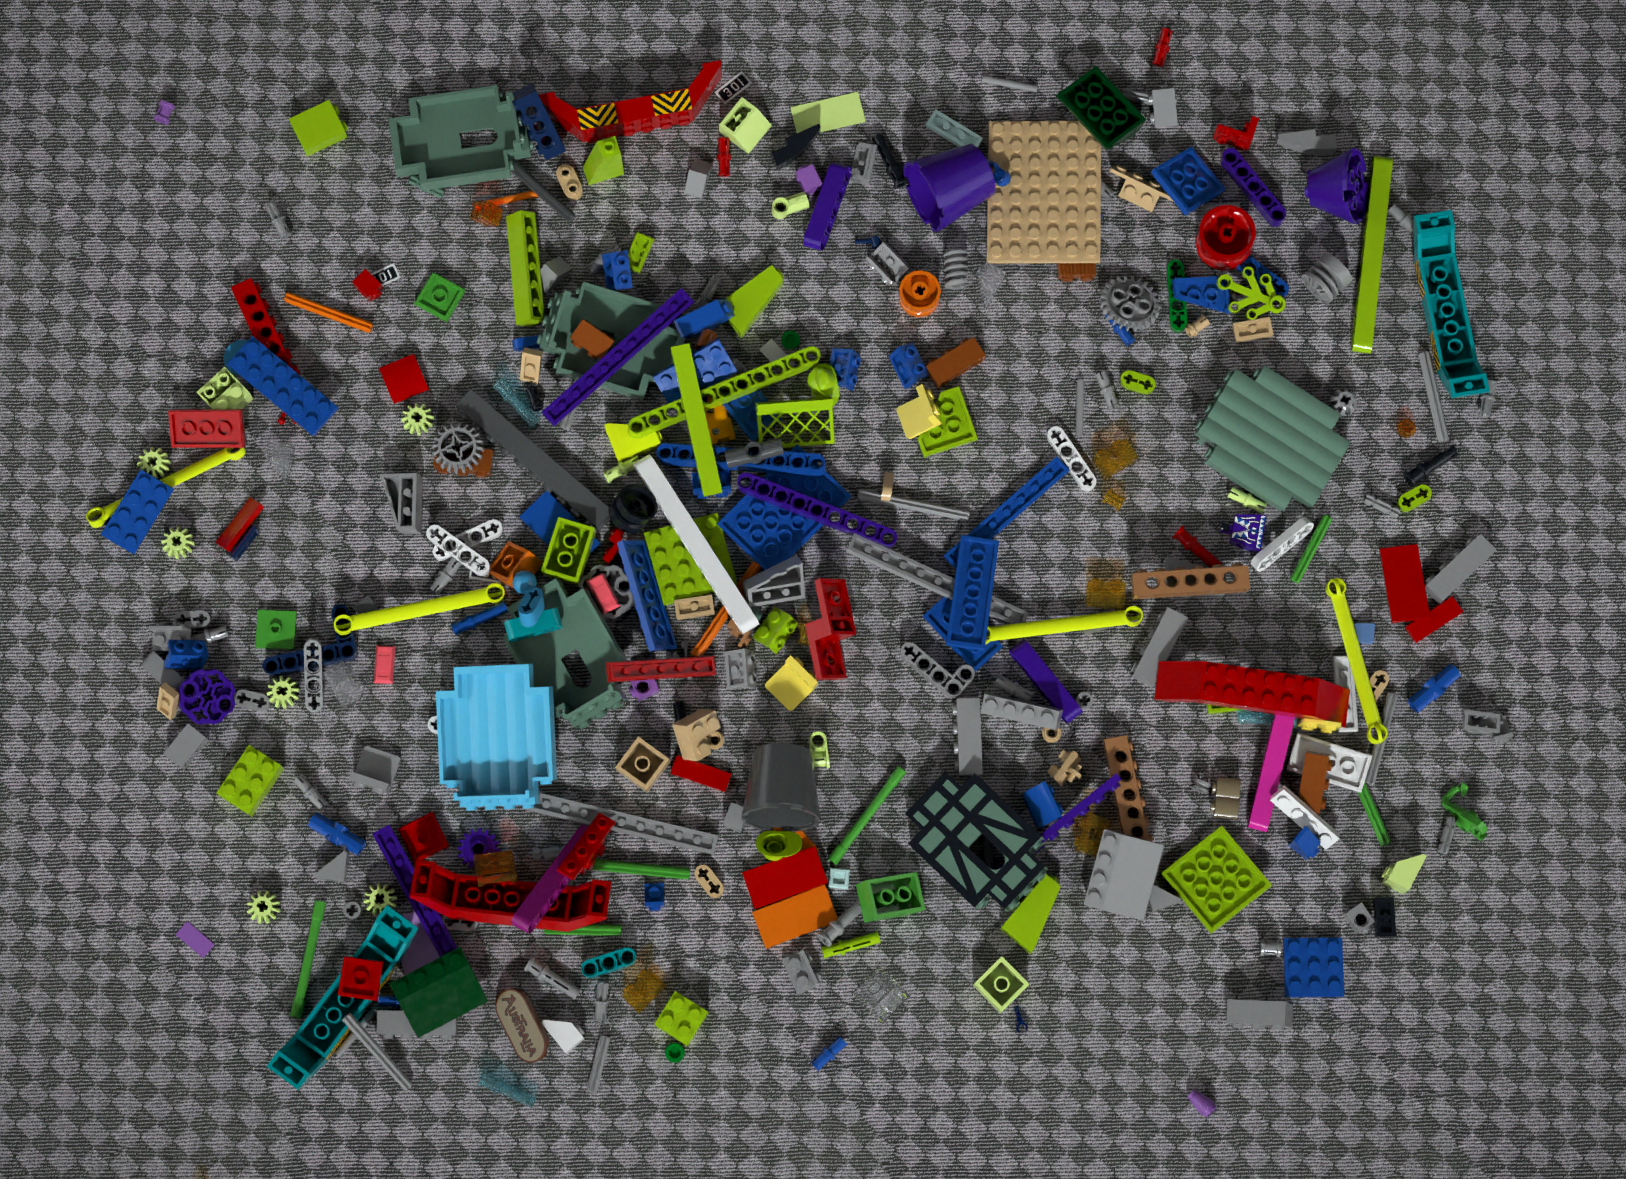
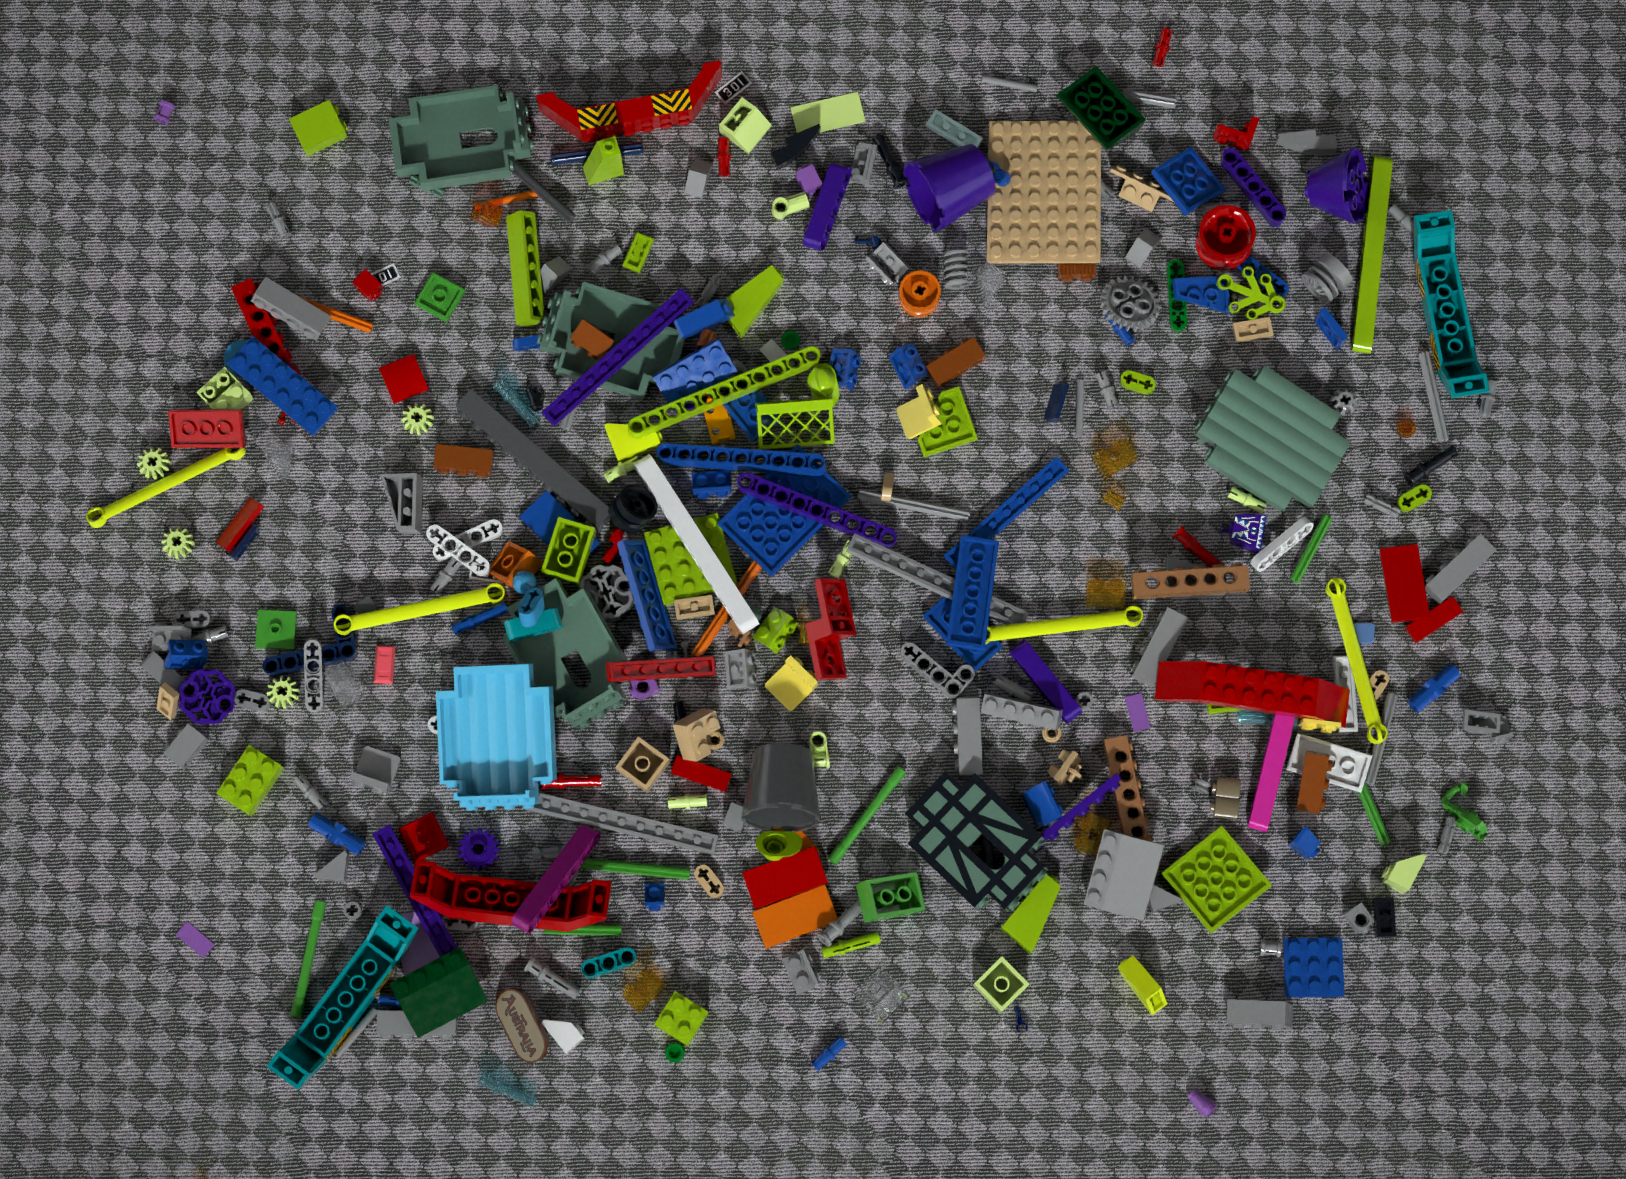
(137, 511): blue plate -> none
(258, 912): yellowish green gear -> none
(290, 308): none -> light grey brick
(360, 978): red tile -> none
(377, 1051): light grey axle -> none
(379, 892): yellowish green gear -> none
(451, 449): light grey gear -> none
(494, 863): clear orange plate -> none
(528, 97): dark blue brick -> none
(531, 365): tan plate -> none
(569, 181): tan plate -> none
(575, 780): none -> red pin
(582, 155): none -> dark blue axle
(587, 848): red bracket -> none
(598, 1064): light grey axle -> none
(601, 1001): light grey axle -> none
(603, 593): coral tile -> none
(617, 270): blue brick -> none
(687, 801): none -> yellowish green pin
(696, 420): lime tile -> none
(742, 454): dark grey piece -> none
(776, 584): light grey wedge -> none
(839, 878): light aqua tile -> none
(841, 561): none -> yellowish green pin
(1056, 402): none -> dark blue slope
(1073, 457): white beam -> none
(1137, 712): none -> medium lavender sticker
(1142, 247): none -> light grey slope
(1142, 984): none -> neon yellow slope
(1164, 107): light grey brick -> none
(1196, 326): tan pin -> none
(1304, 816): white plate -> none
(1330, 328): none -> blue tile

